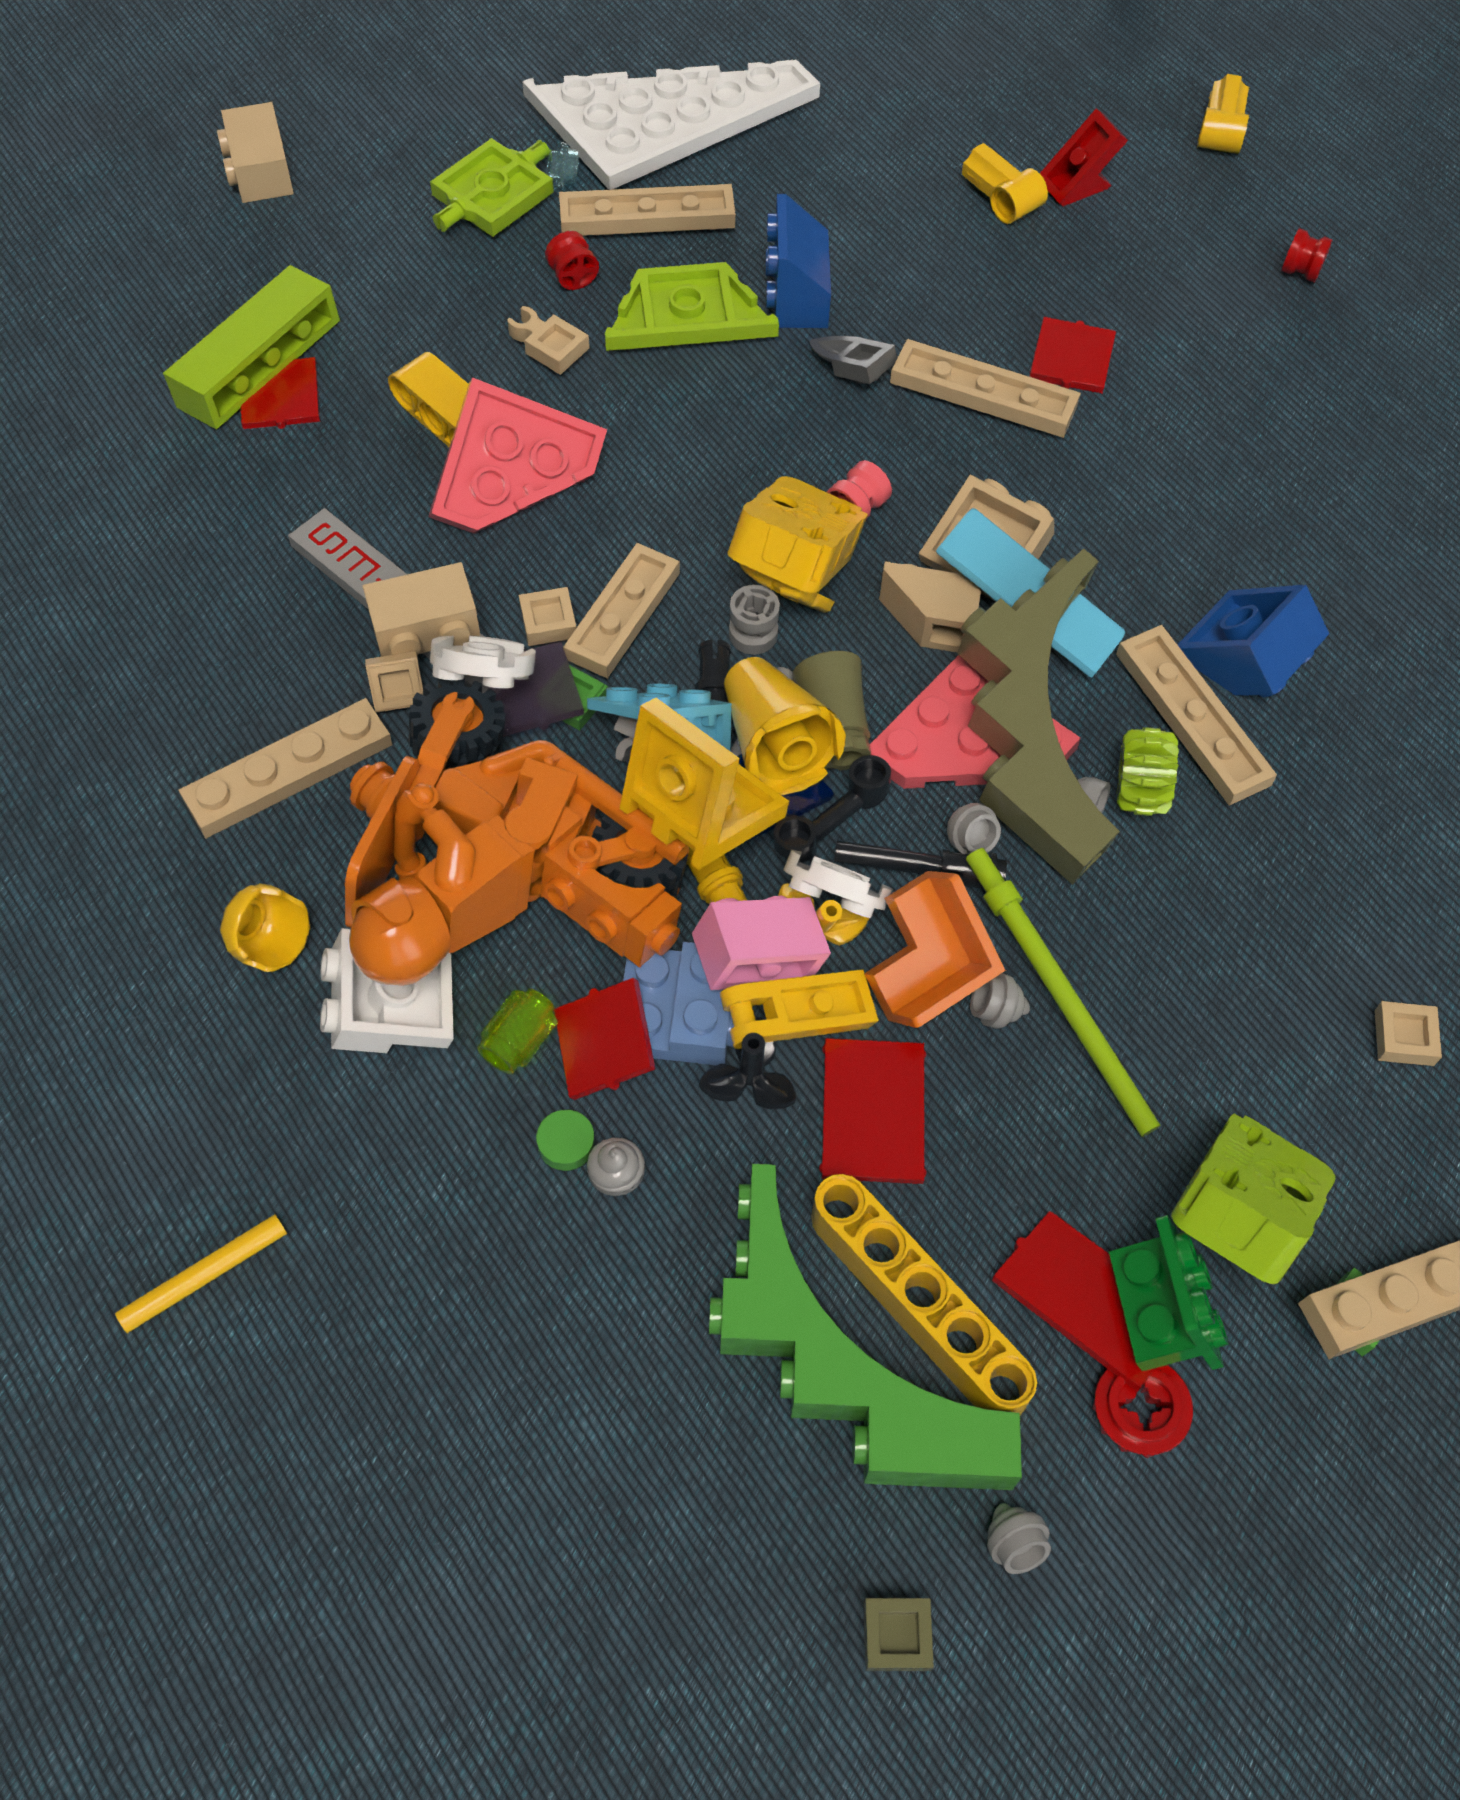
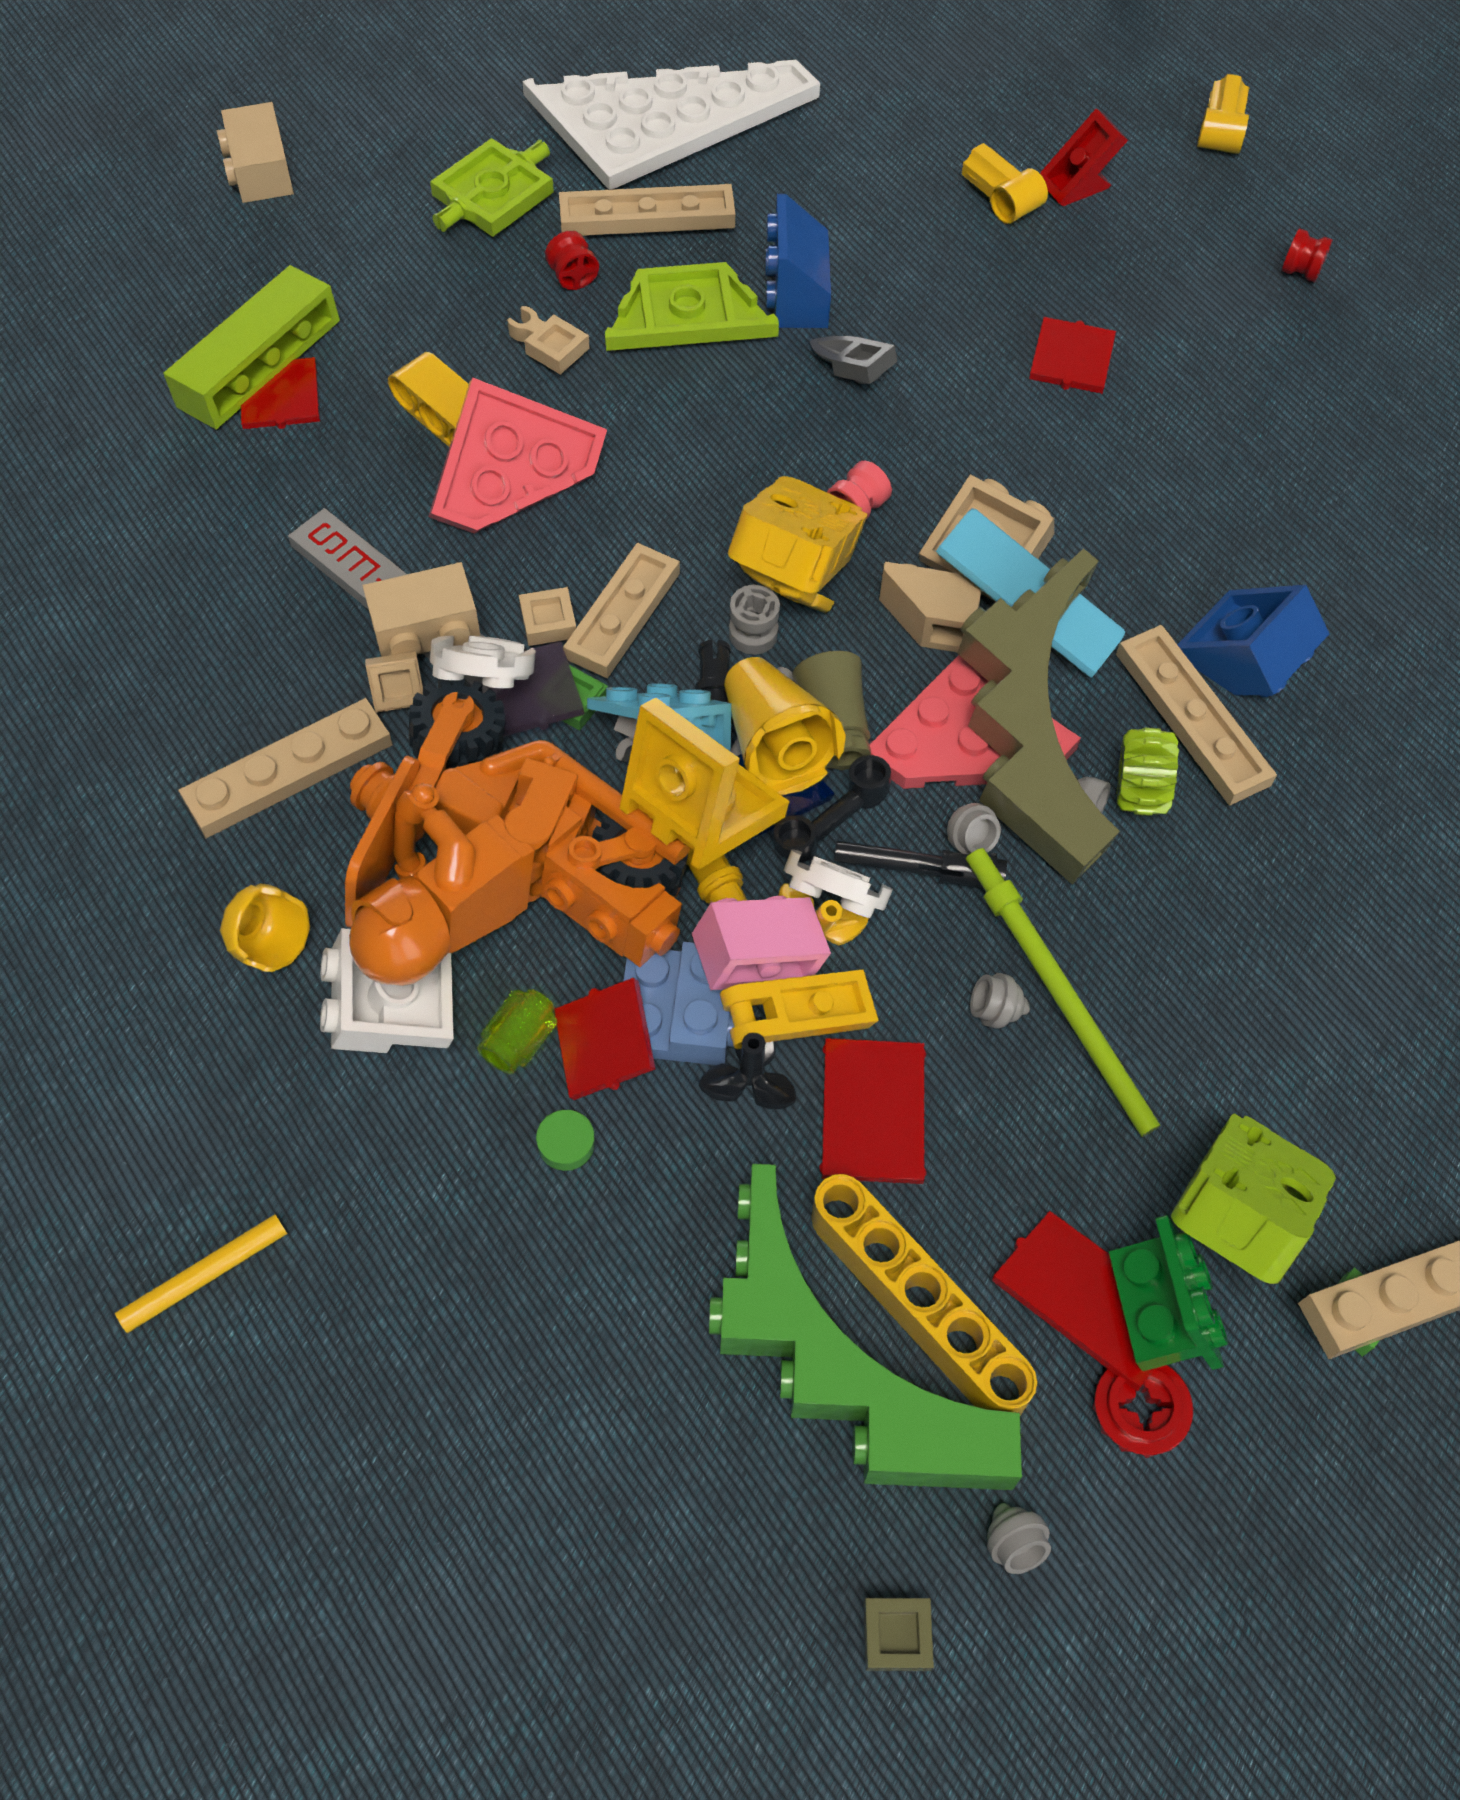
(563, 165): clear light blue plate -> none
(616, 1166): light grey plate -> none
(944, 955): orange panel -> none
(985, 388): tan plate -> none
(1407, 1033): tan plate -> none

